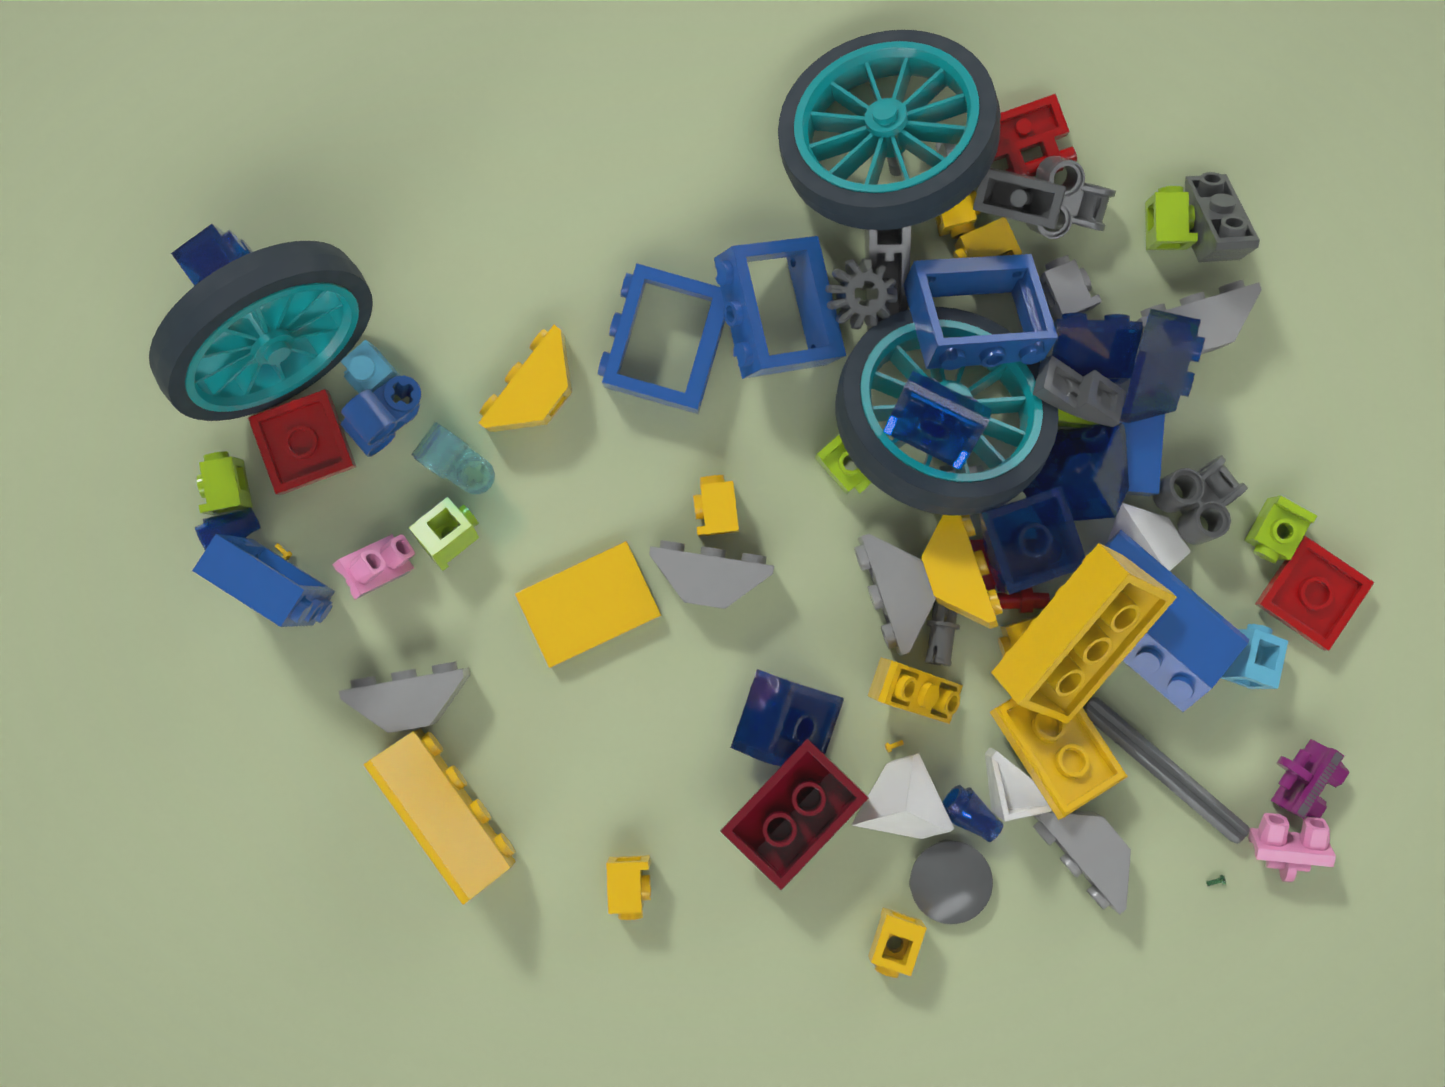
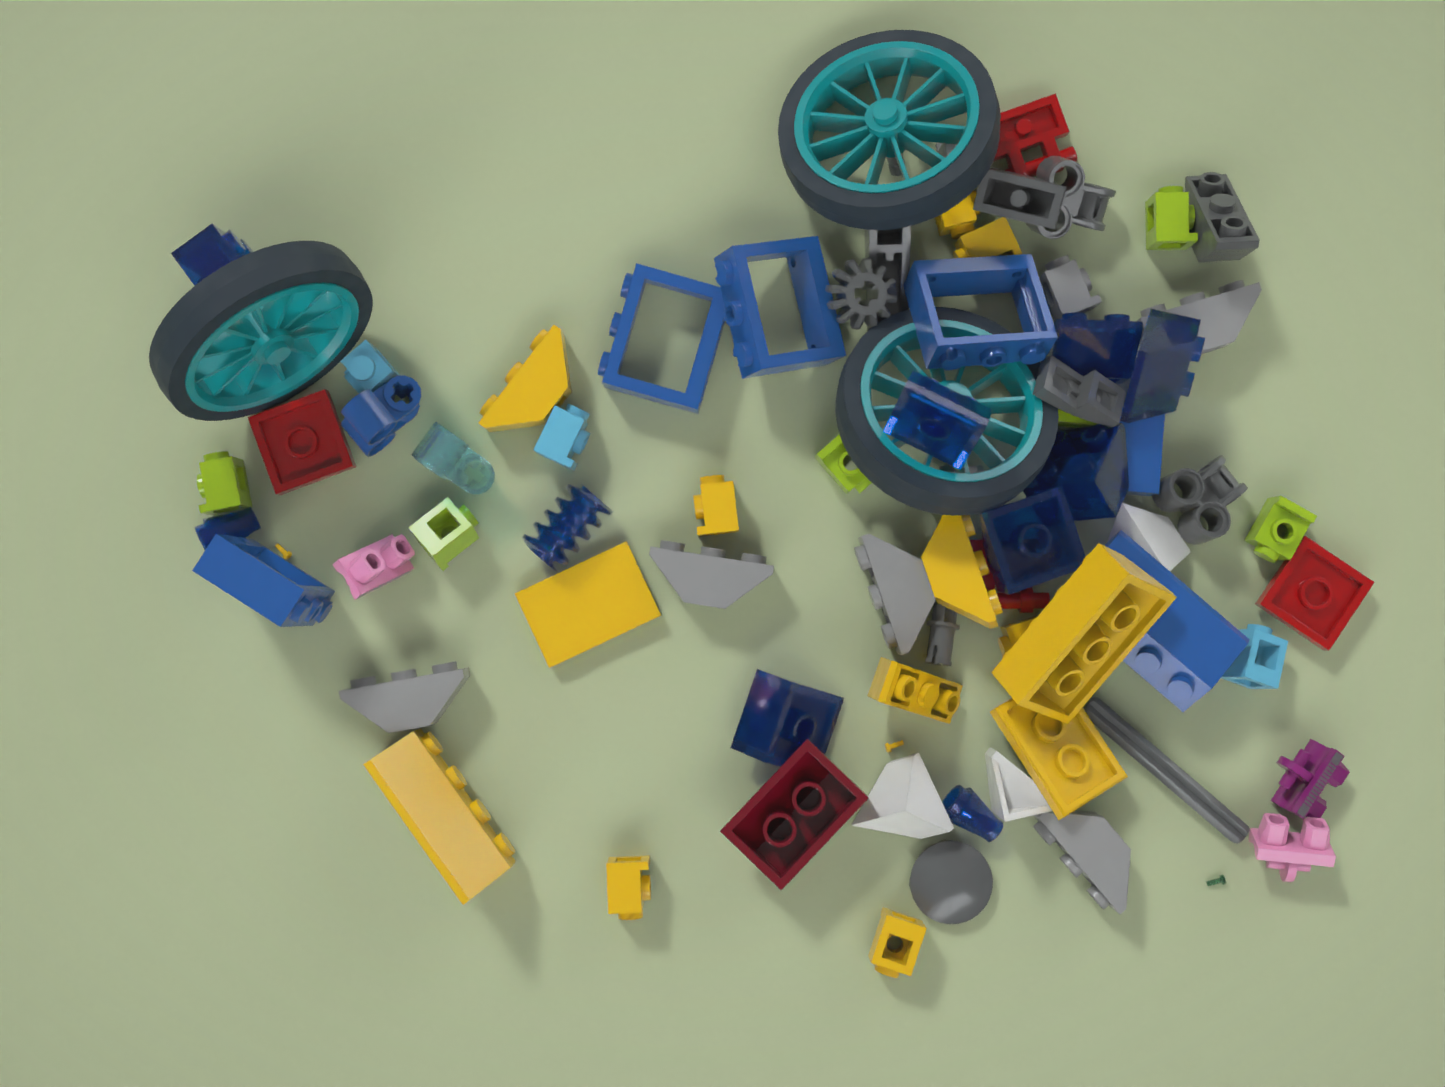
(564, 435): none -> medium azure brick
(566, 525): none -> clear blue piece

